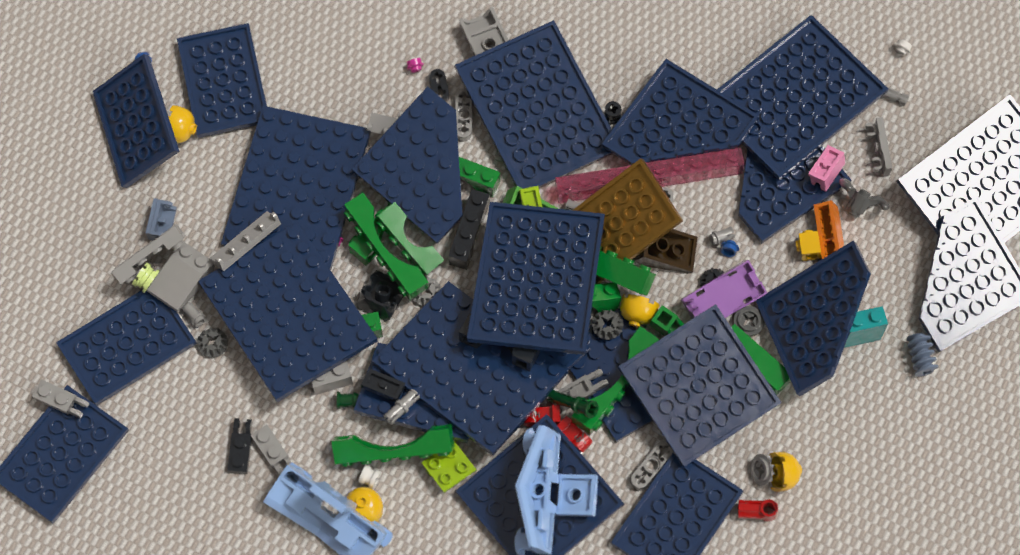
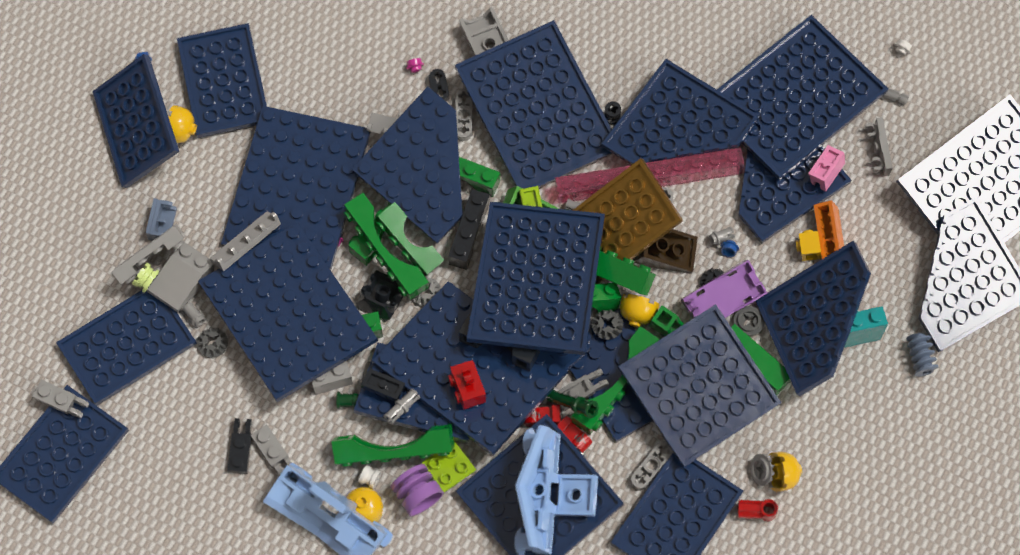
(417, 489): none -> medium lavender wheel
(467, 384): none -> red brick
(861, 199): dark grey piece -> none

